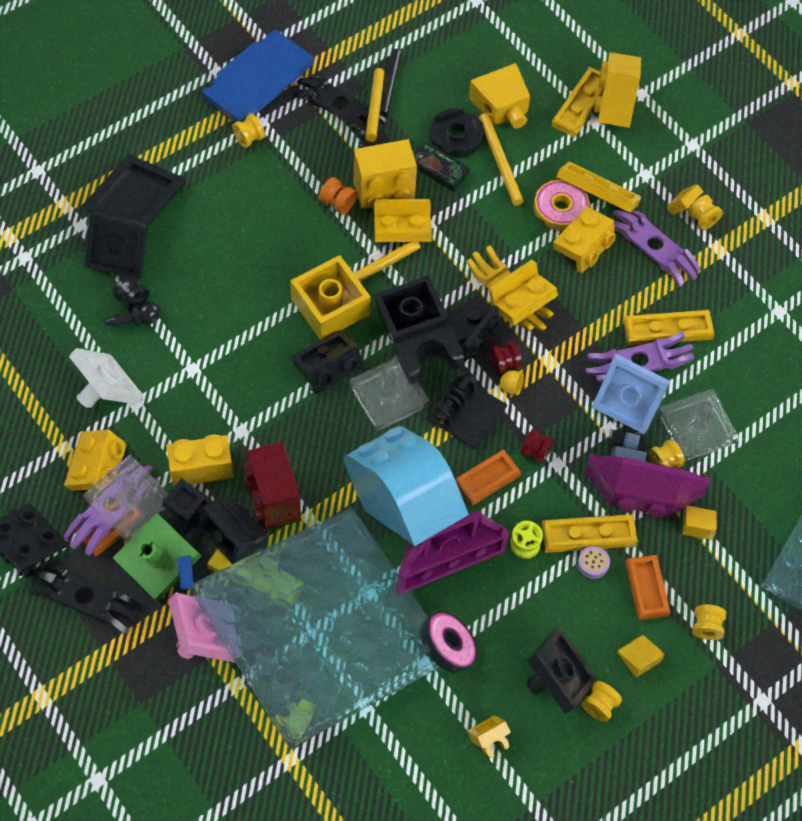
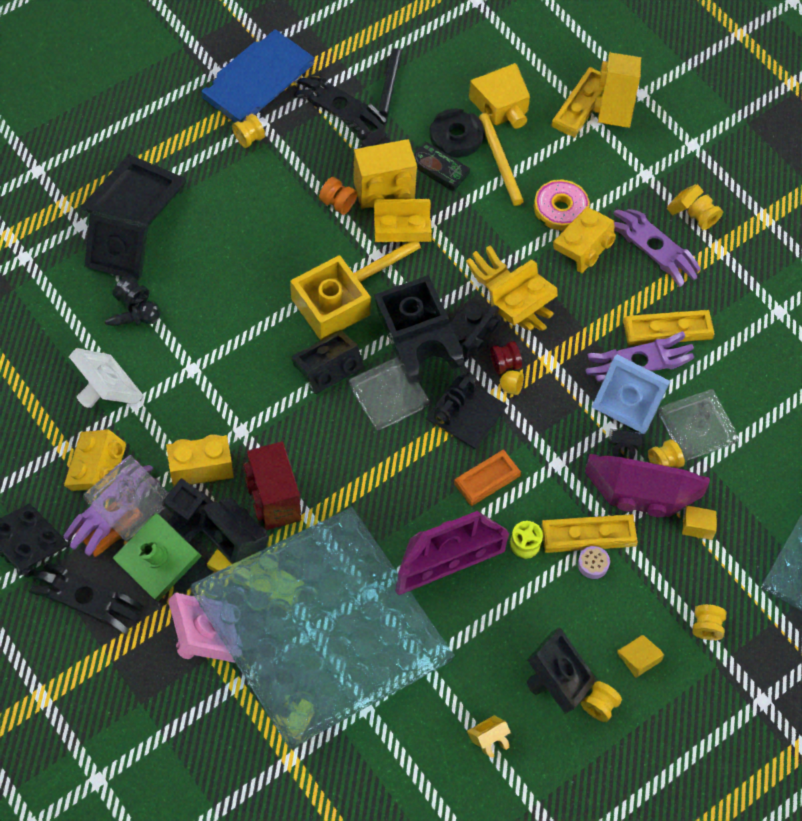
(185, 571): blue tile -> none
(375, 103): yellow bar -> none
(406, 485): medium azure brick -> none
(452, 657): tile -> none
(537, 446): dark red wheel -> none
(599, 186): yellow tile -> none
(629, 448): sand blue tile -> none
(647, 587): orange tile -> none

